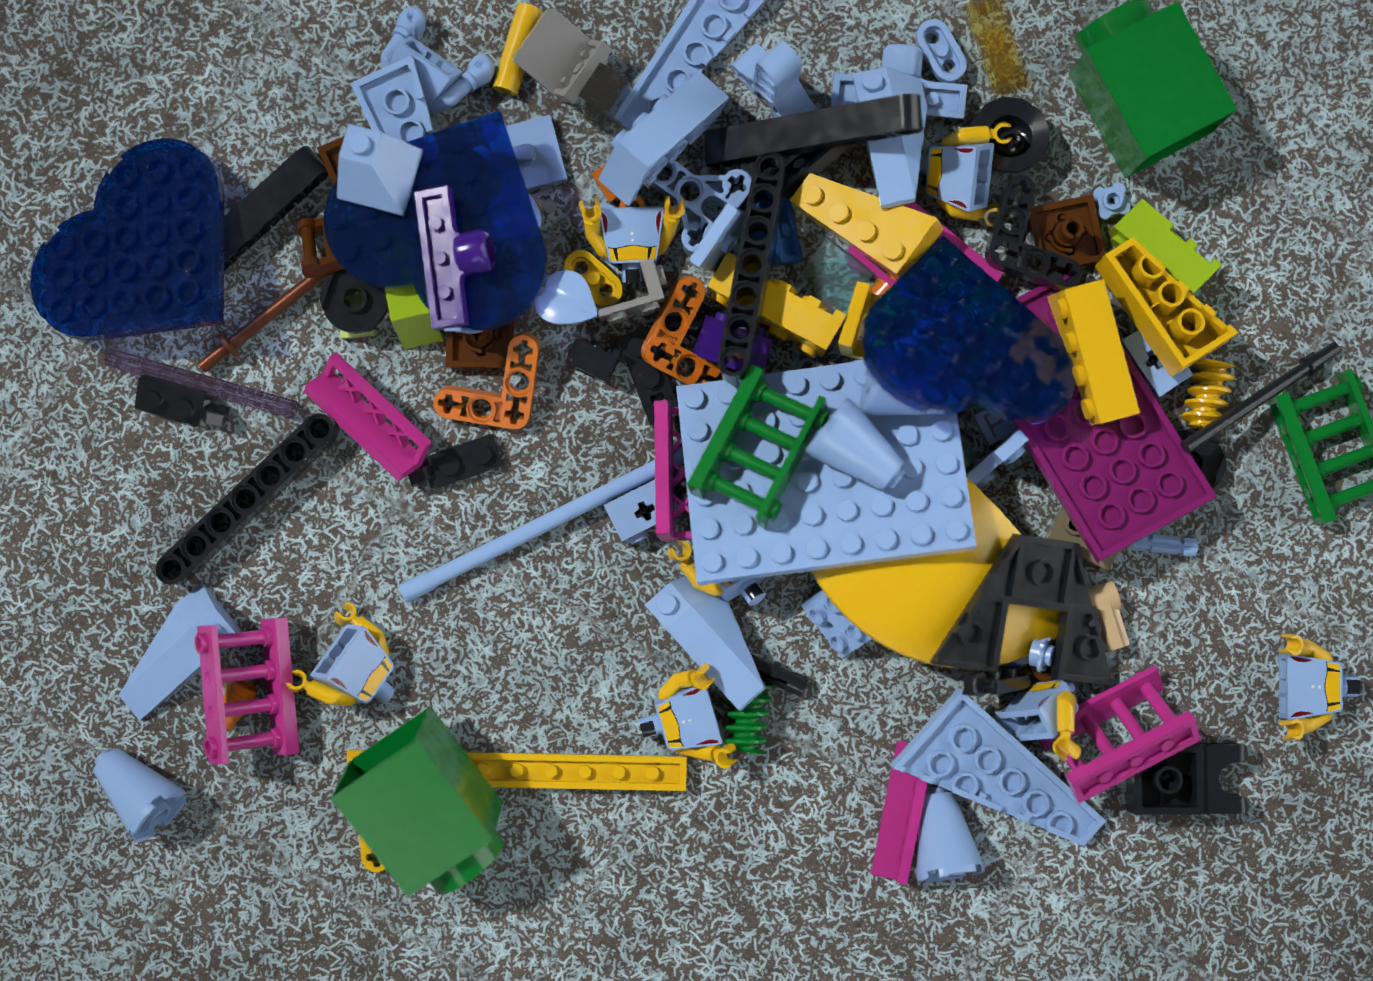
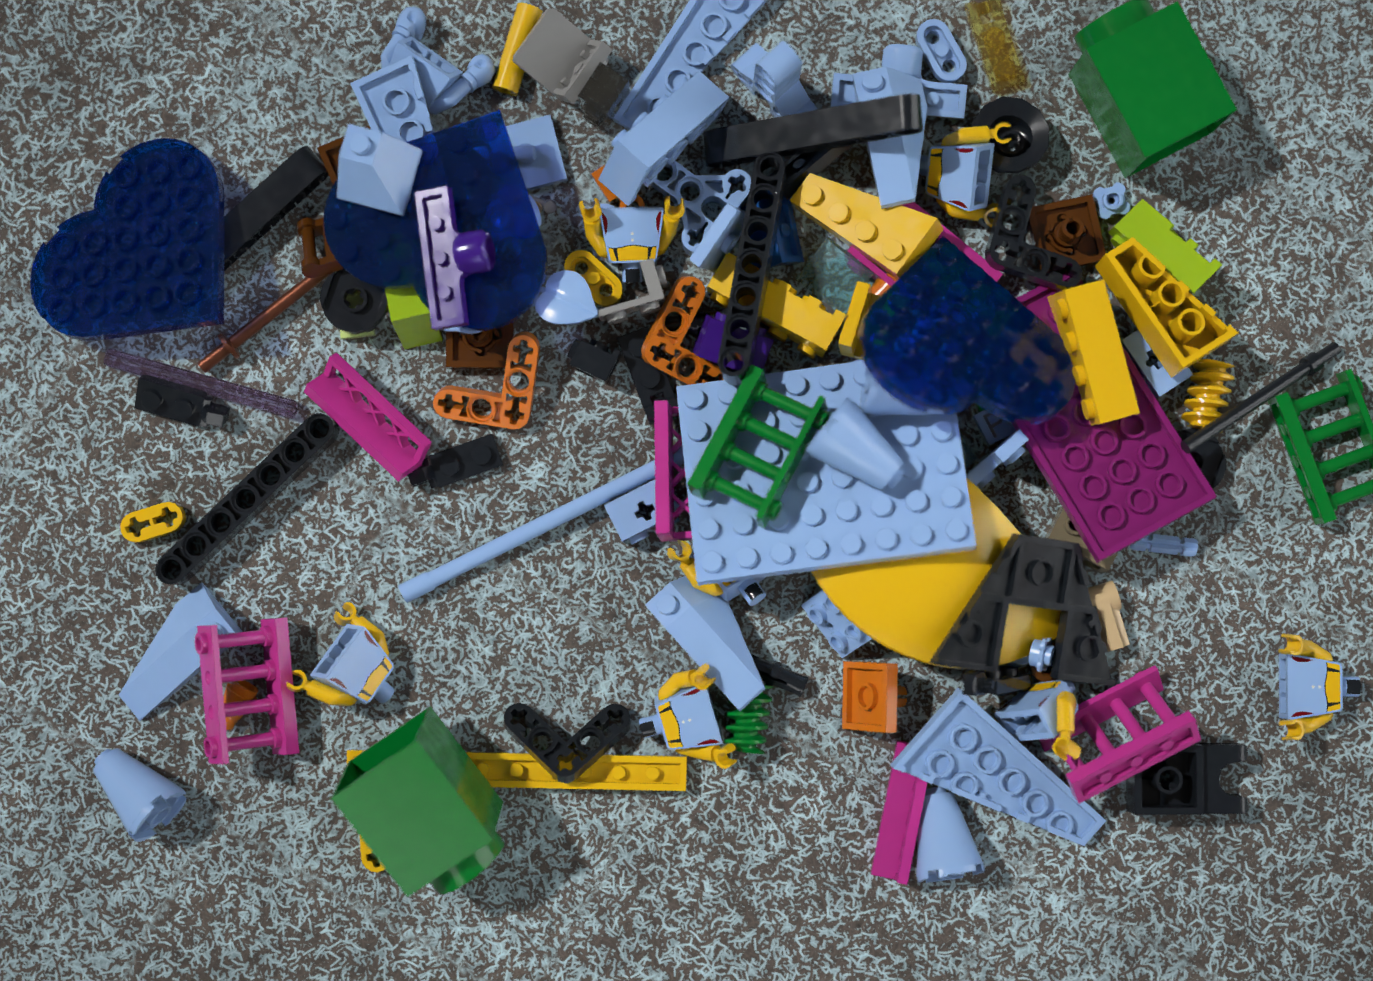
(151, 514): none -> yellow beam
(562, 750): none -> black beam
(871, 696): none -> orange tile

